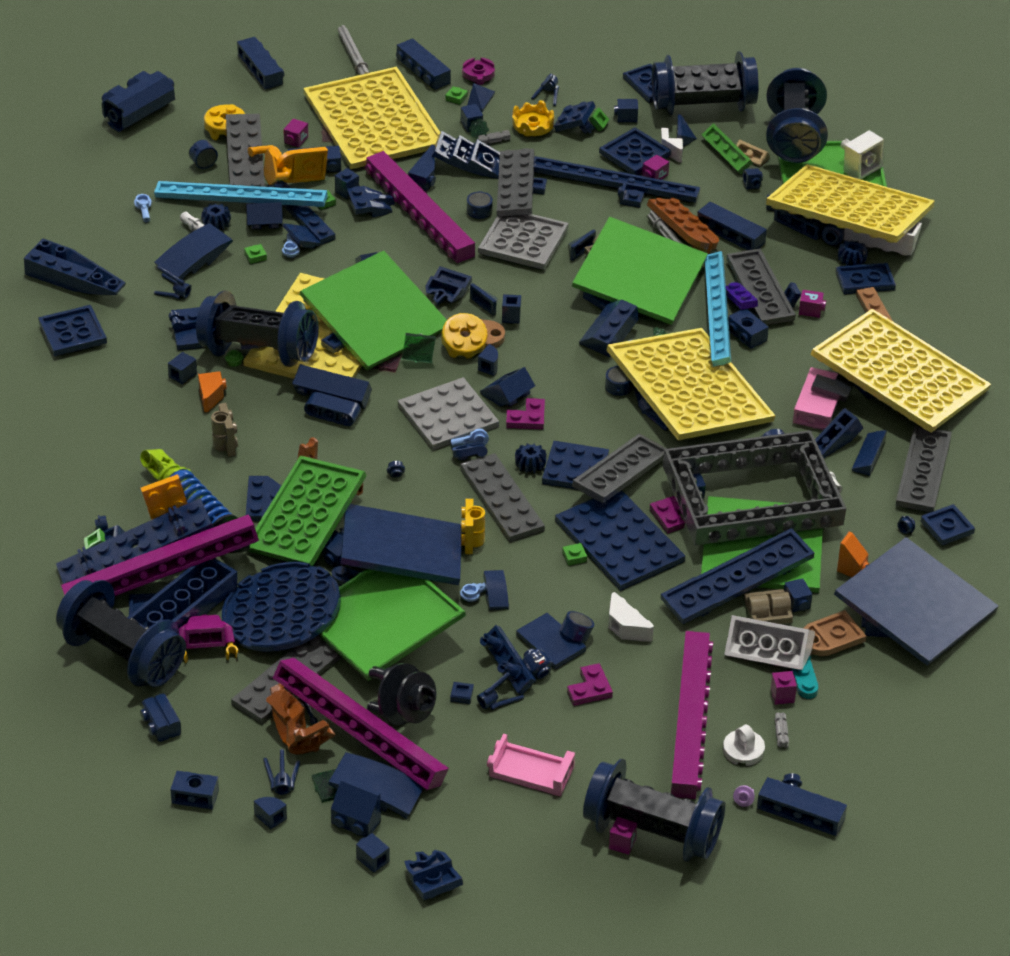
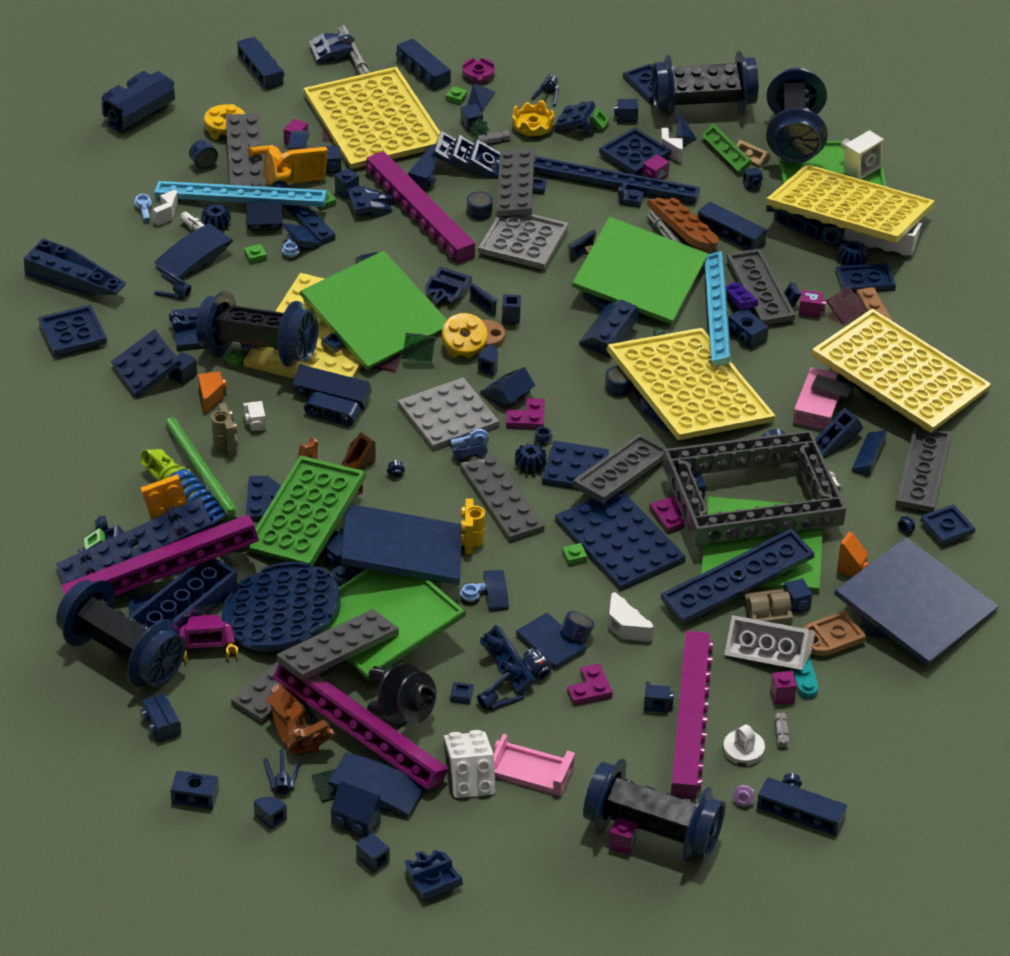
(146, 363): none -> dark blue plate
(168, 207): none -> white slope
(200, 465): none -> bright green axle
(255, 415): none -> white brick
(298, 140): none -> dark blue slope
(331, 45): none -> dark blue plate
(337, 644): none -> dark grey plate
(360, 453): none -> reddish brown slope
(470, 763): none -> white bracket
(543, 435): none -> dark blue plate
(657, 698): none -> dark blue brick
(845, 305): none -> clear pink piece

